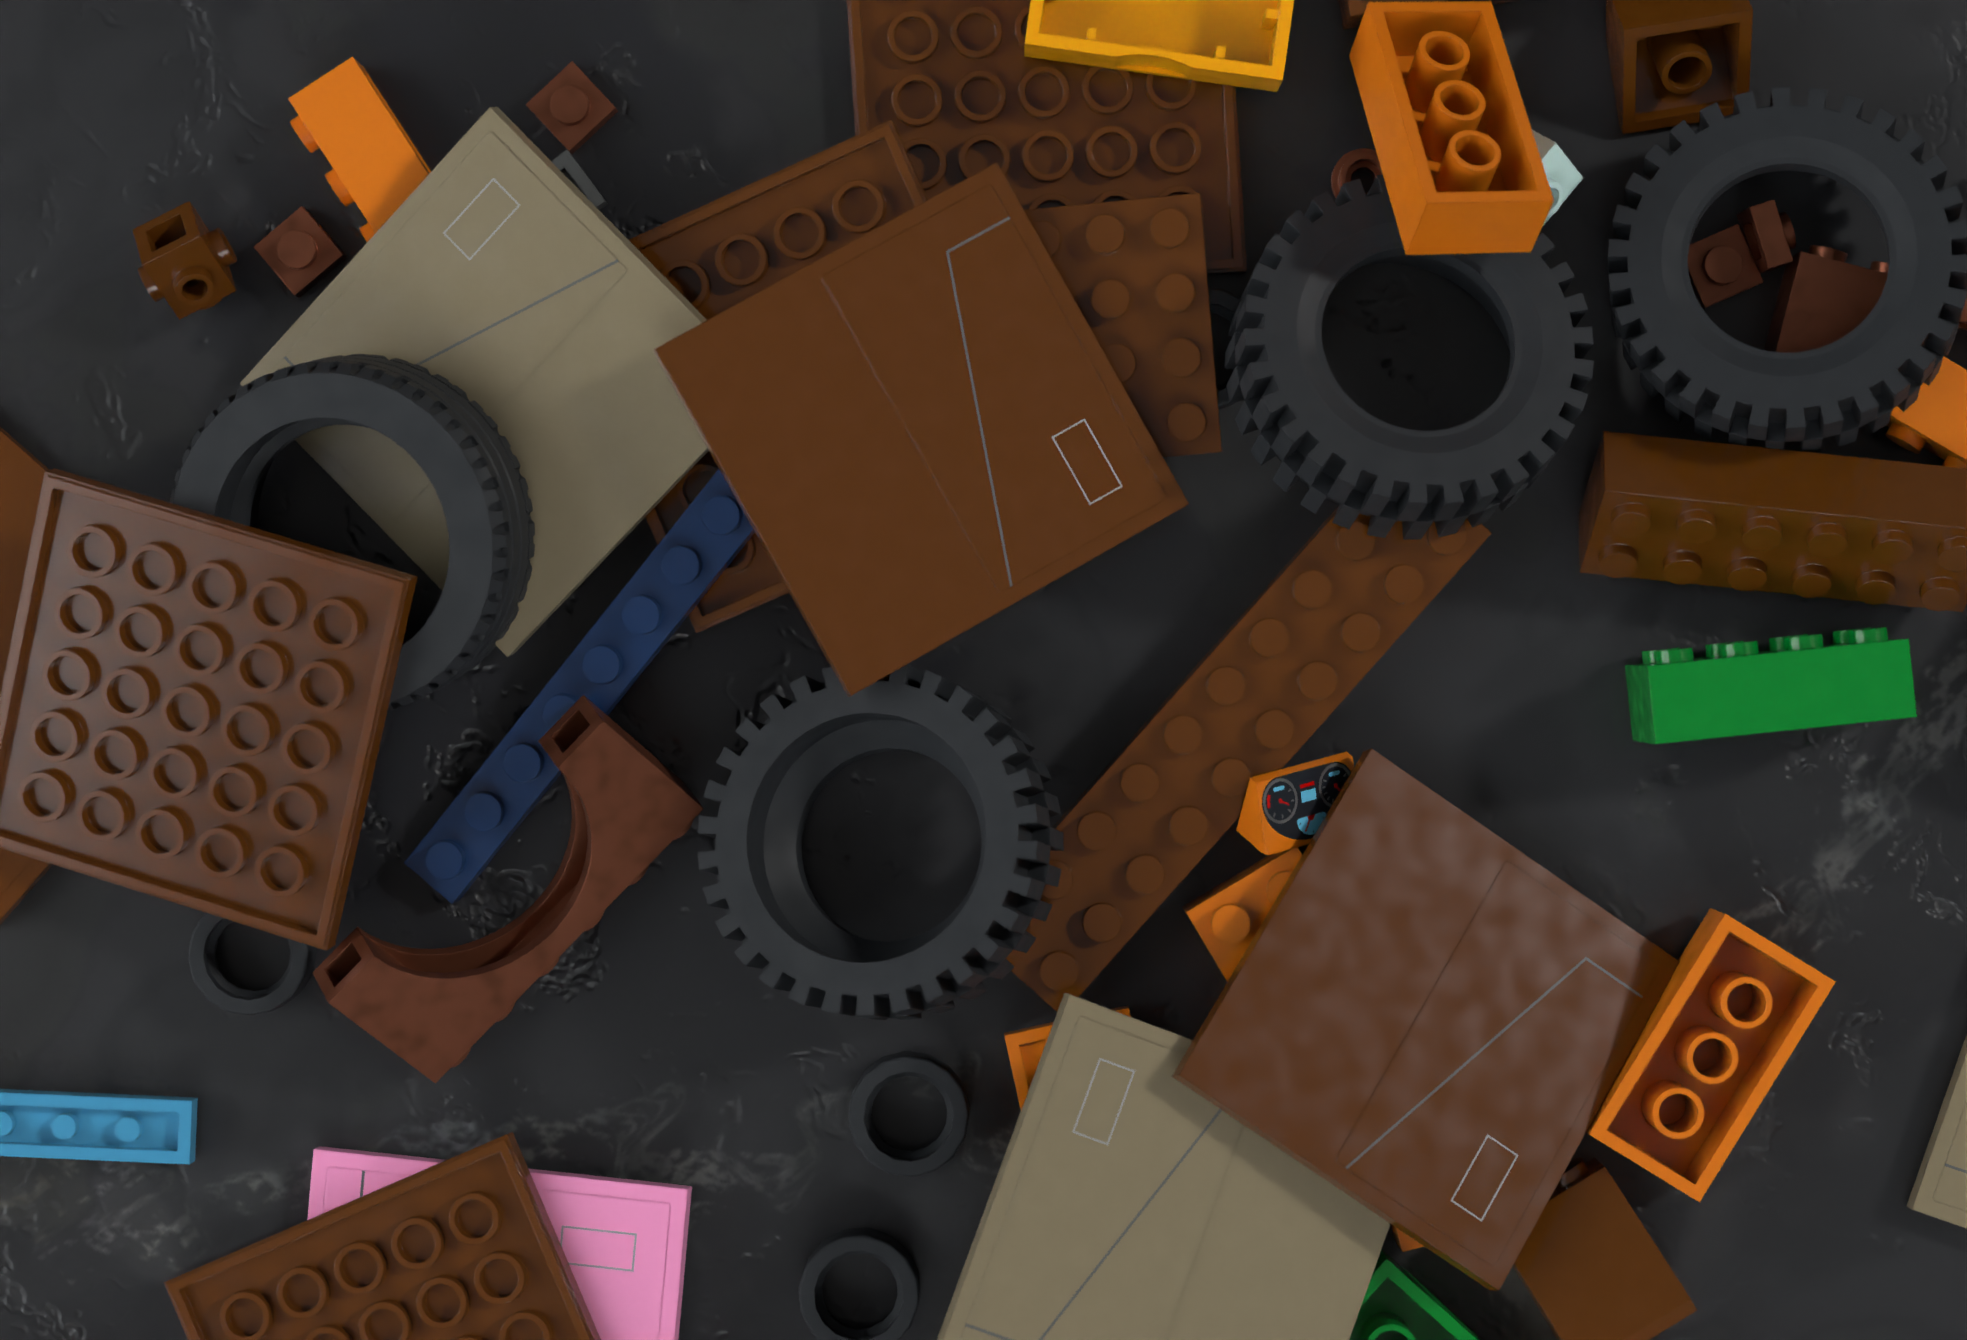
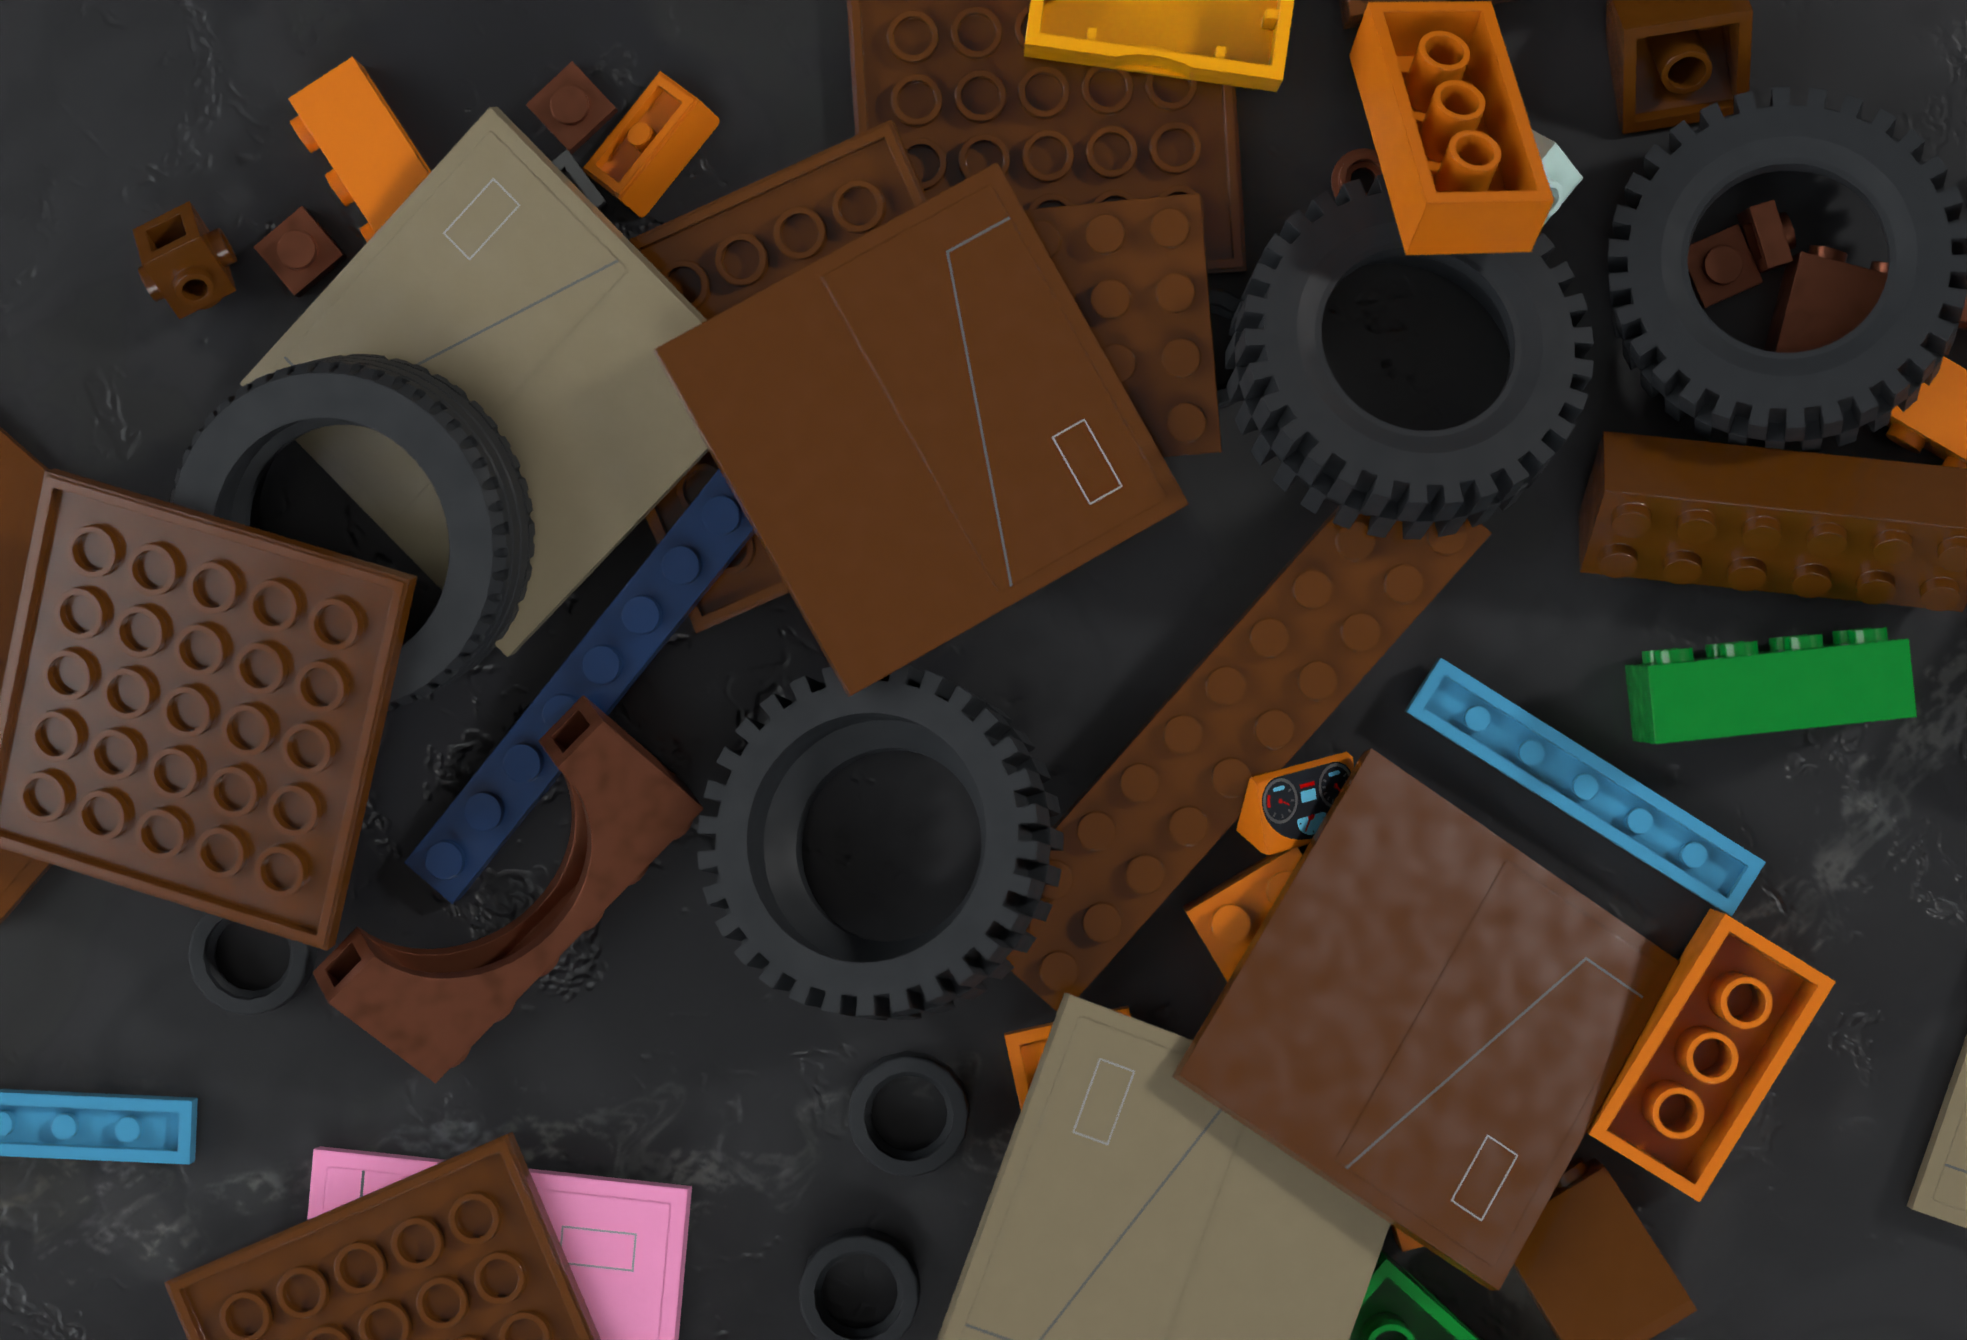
(651, 144): none -> orange slope
(1585, 786): none -> dark azure plate

